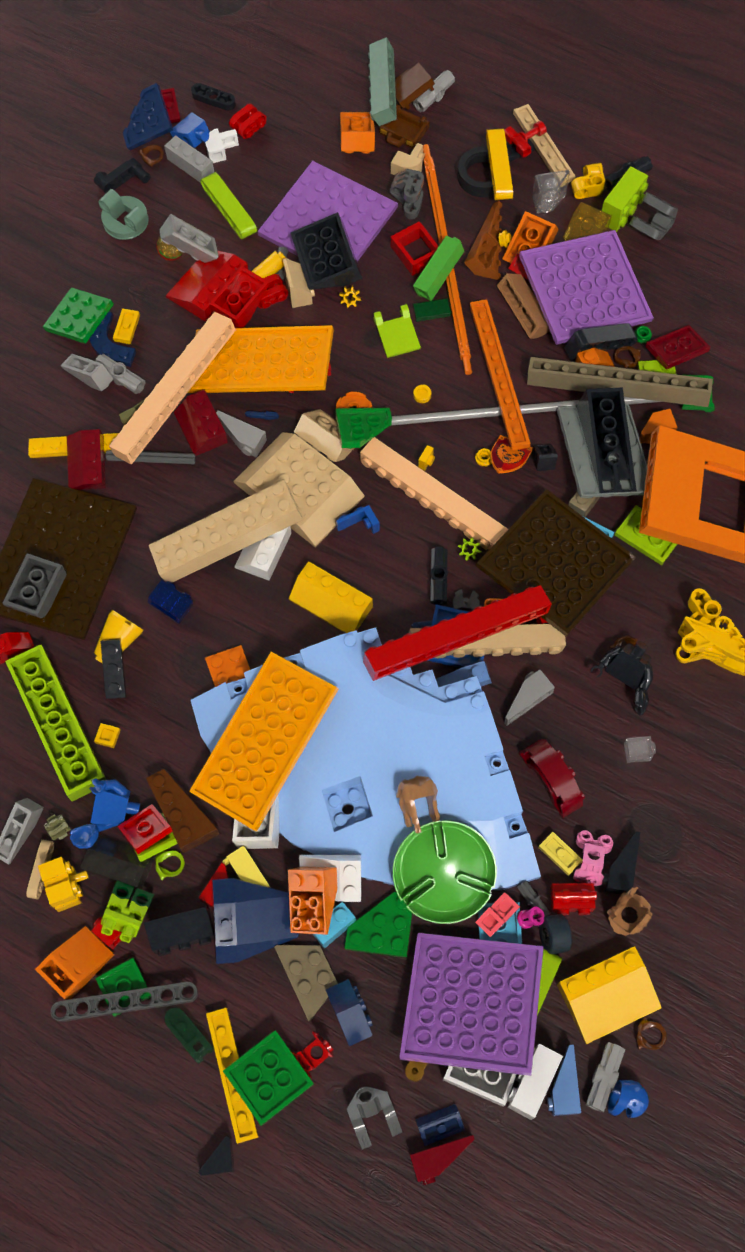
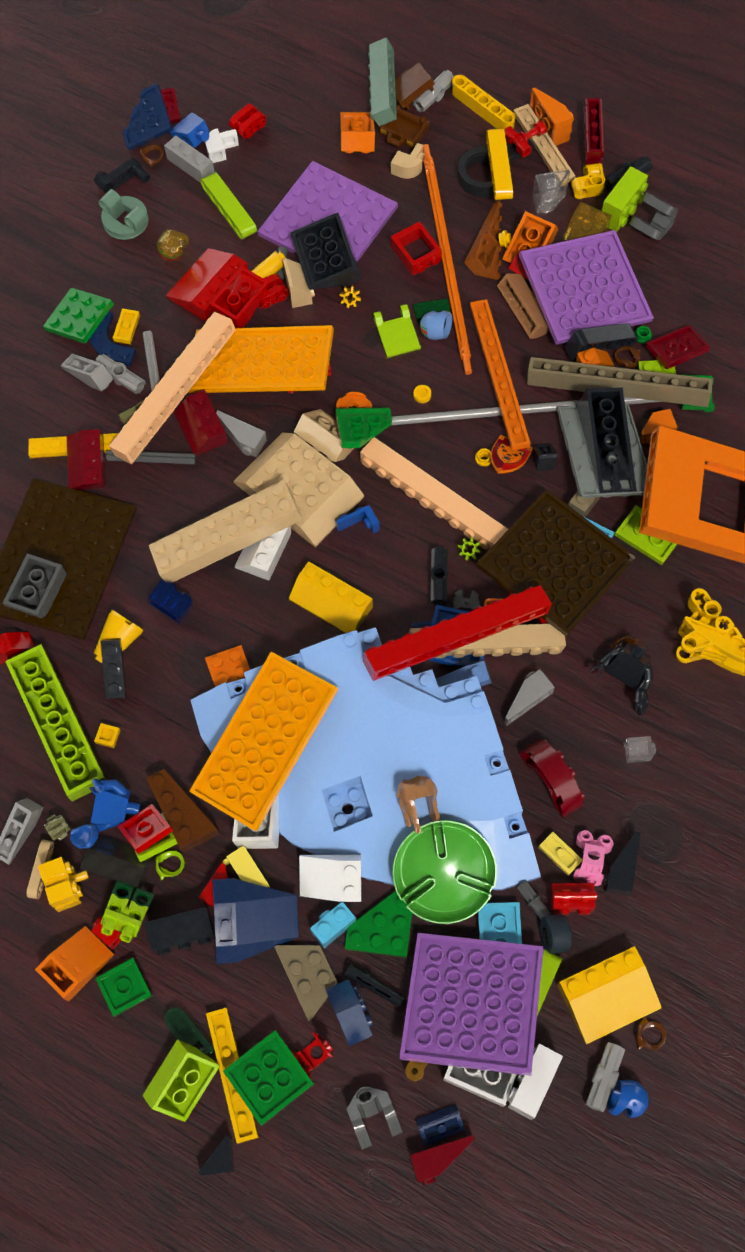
(114, 1007): dark grey beam -> none
(151, 358): none -> light grey axle
(180, 1081): none -> lime slope
(188, 239): light grey slope -> none
(219, 102): black beam -> none
(262, 415): dark blue piece -> none
(311, 898): orange slope -> none
(374, 985): none -> black pin
(408, 192): dark grey piece -> none
(427, 458): yellow plate -> none
(433, 325): none -> medium blue helmet
(438, 268): bright green brick -> none
(482, 103): none -> yellow beam
(497, 914): coral slope -> none
(524, 914): dark pink bush -> none
(554, 116): none -> orange slope
(565, 1090): medium blue slope -> none
(593, 131): none -> dark red brick
(636, 902): medium nougat piece -> none

